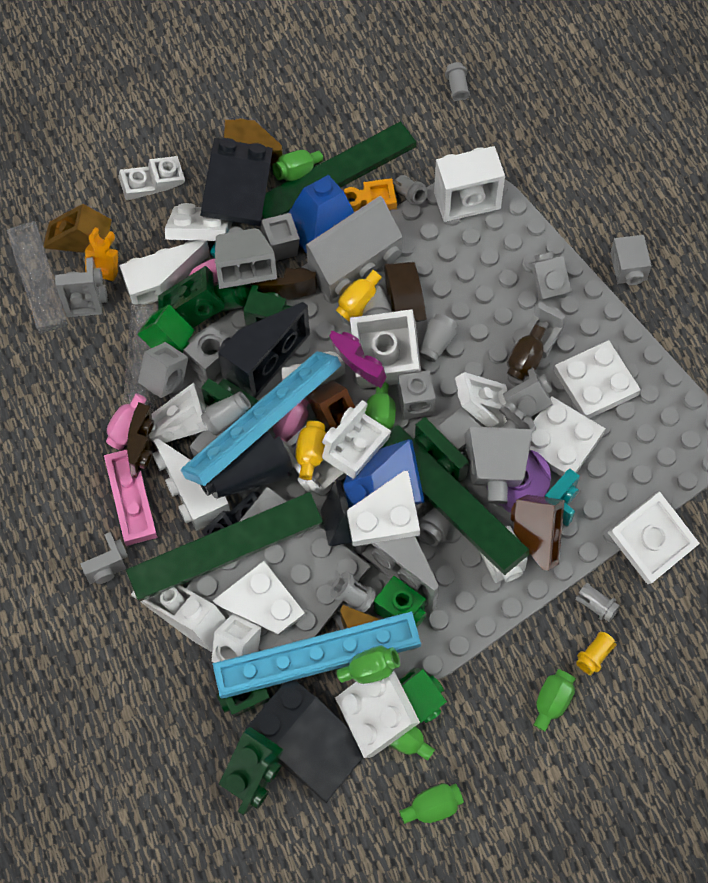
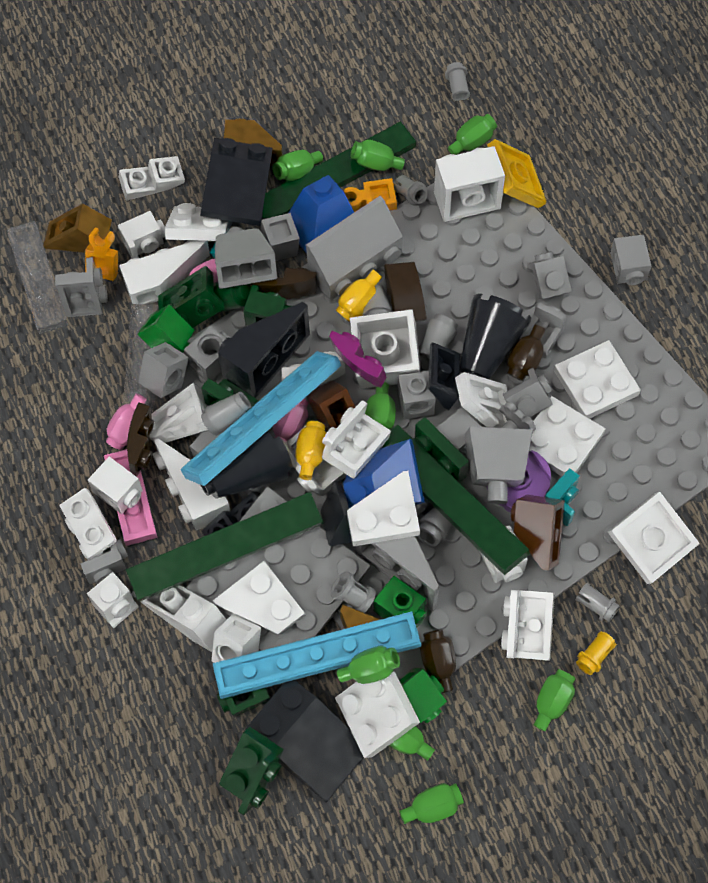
(88, 524): none -> white bracket
(112, 600): none -> white brick
(116, 485): none -> white brick
(142, 234): none -> white brick
(375, 156): none -> bright green plant
(438, 657): none -> dark brown plant
(443, 368): none -> black slope
(473, 134): none -> bright green plant
(491, 334): none -> black cone
(520, 175): none -> yellow tile
(529, 624): none -> white bracket

